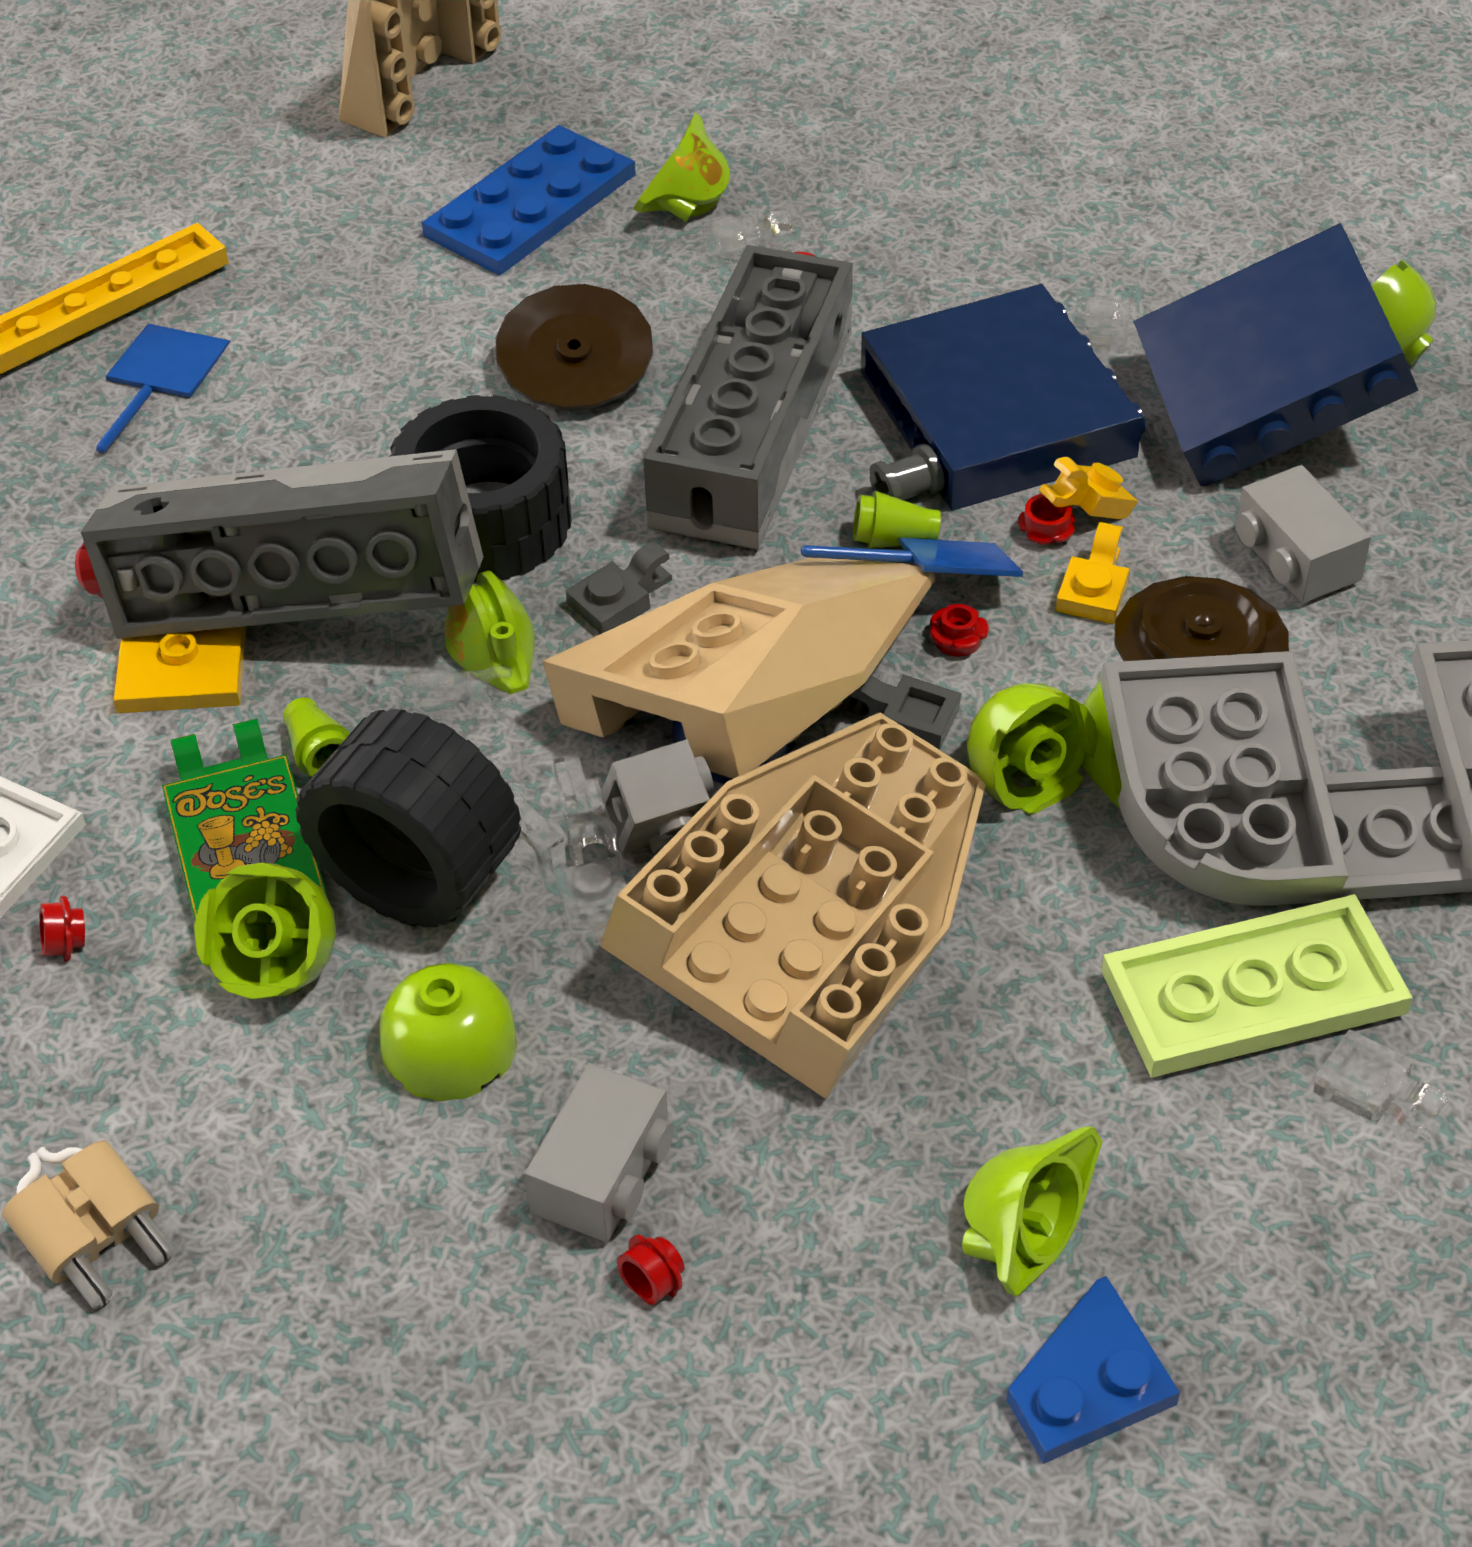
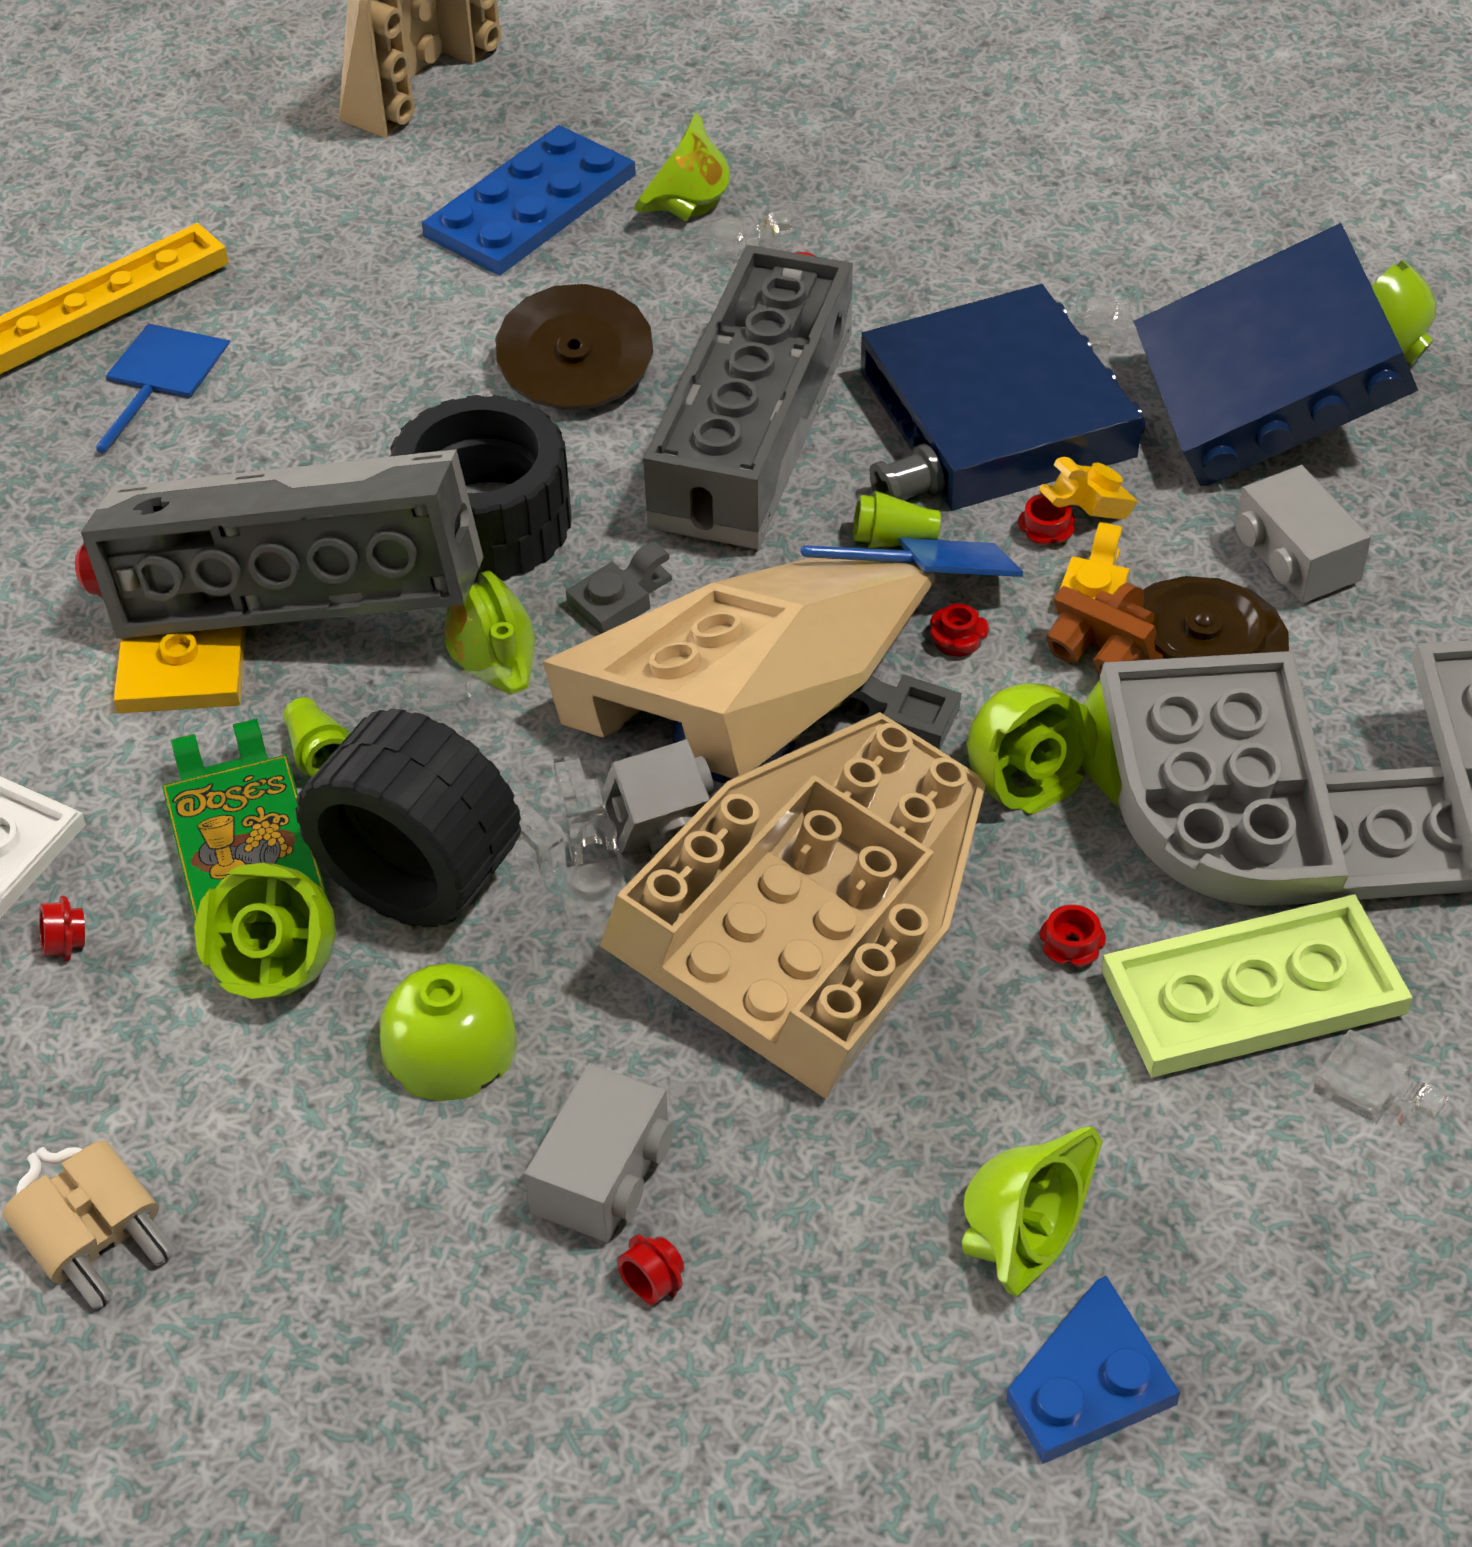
(1072, 922): none -> red plate
(1109, 622): none -> dark orange hips

